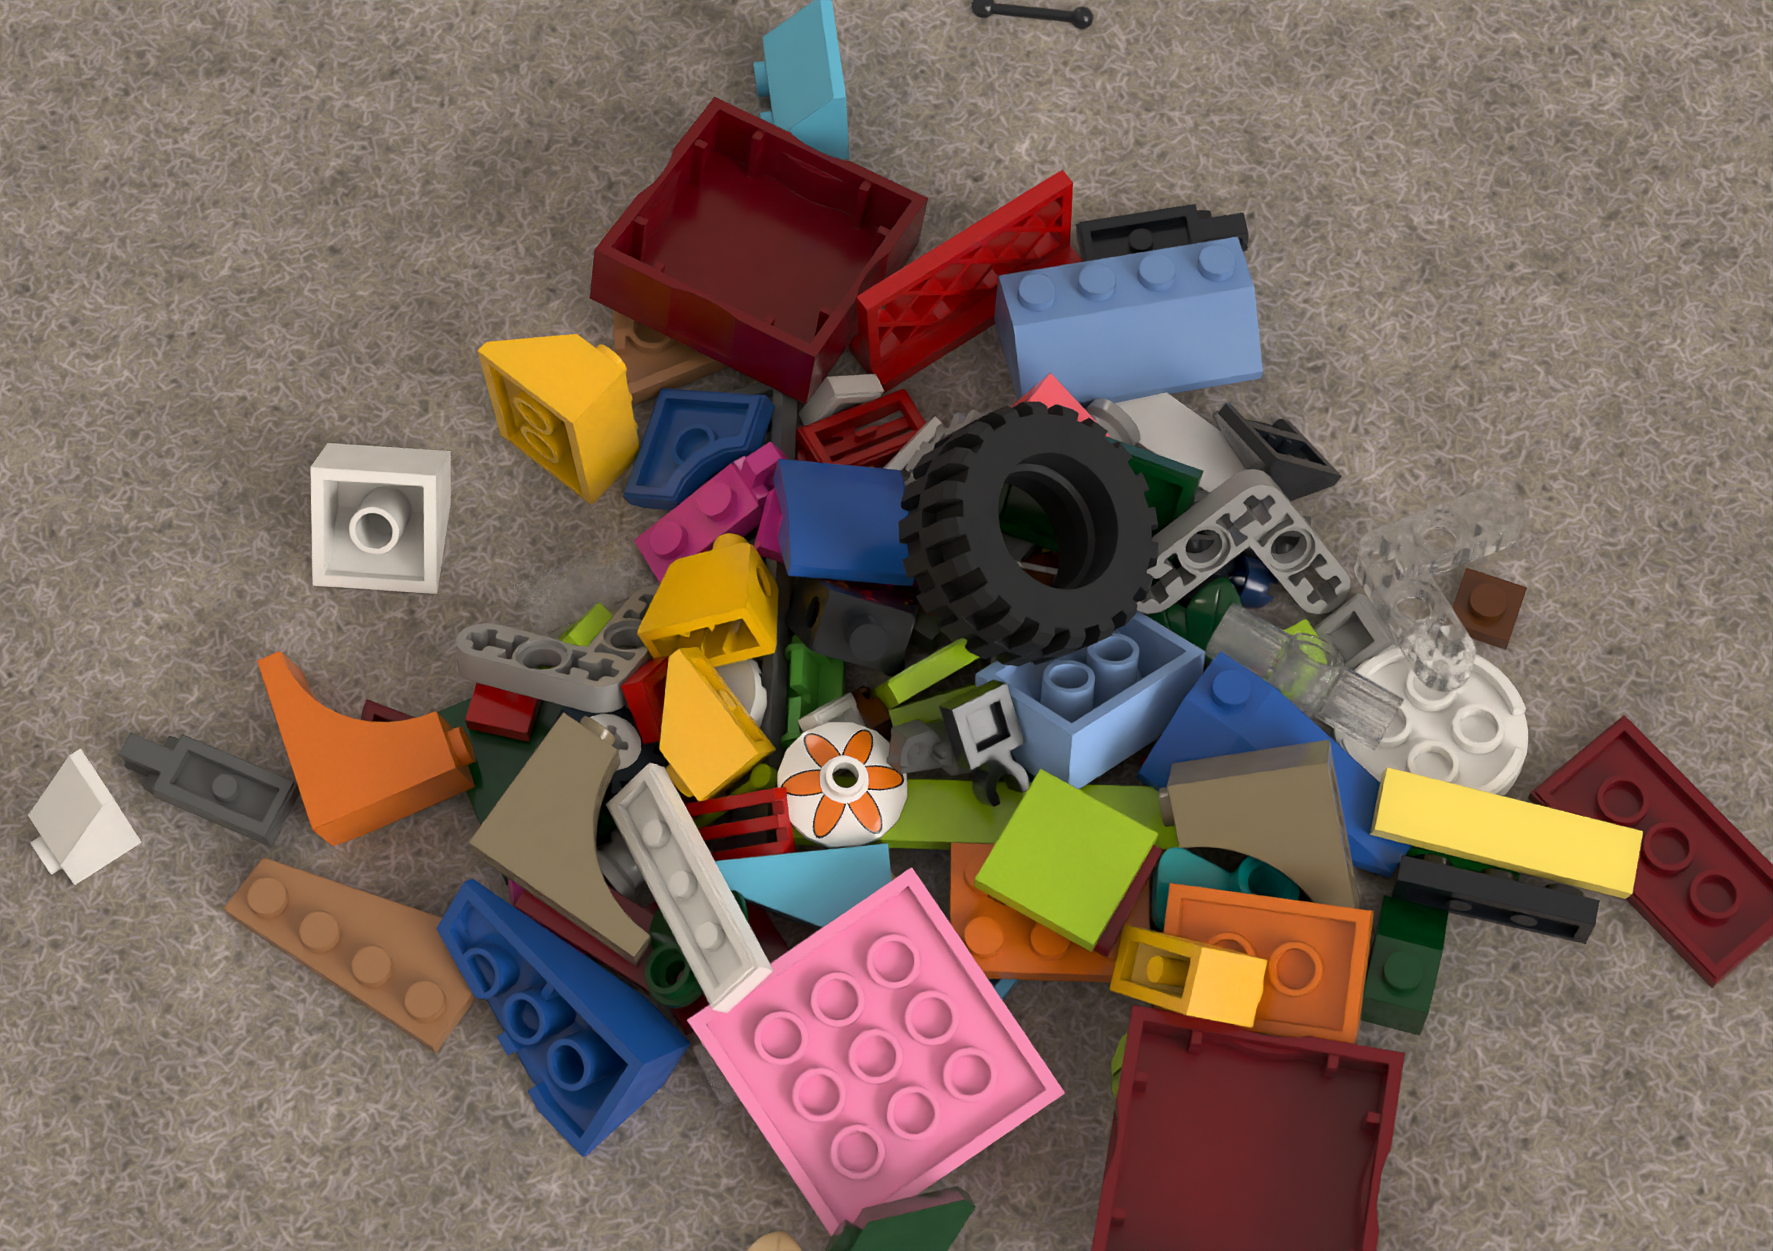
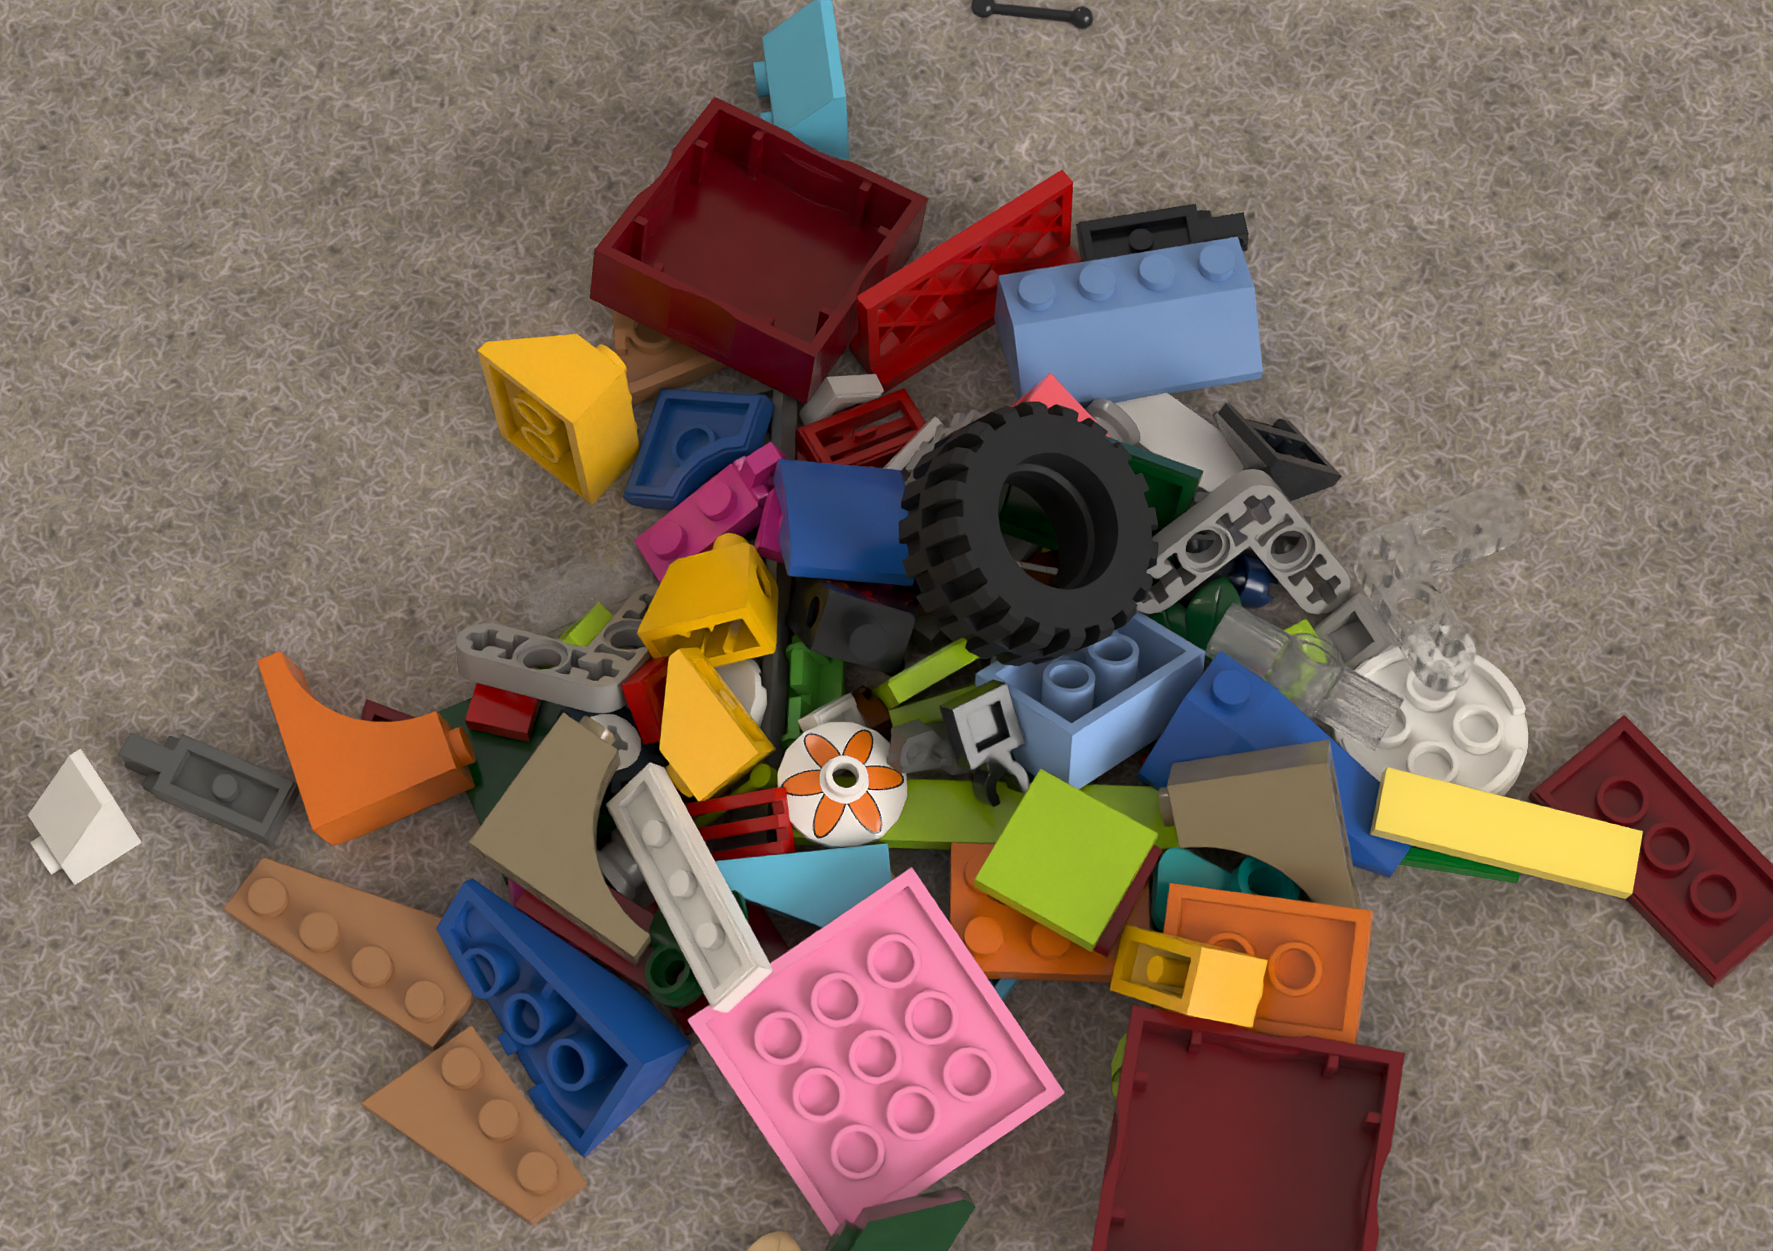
(379, 517): white slope -> none
(480, 1126): none -> medium nougat wing
(1403, 965): dark green slope -> none
(1488, 607): reddish brown plate -> none
(1496, 897): black plate -> none

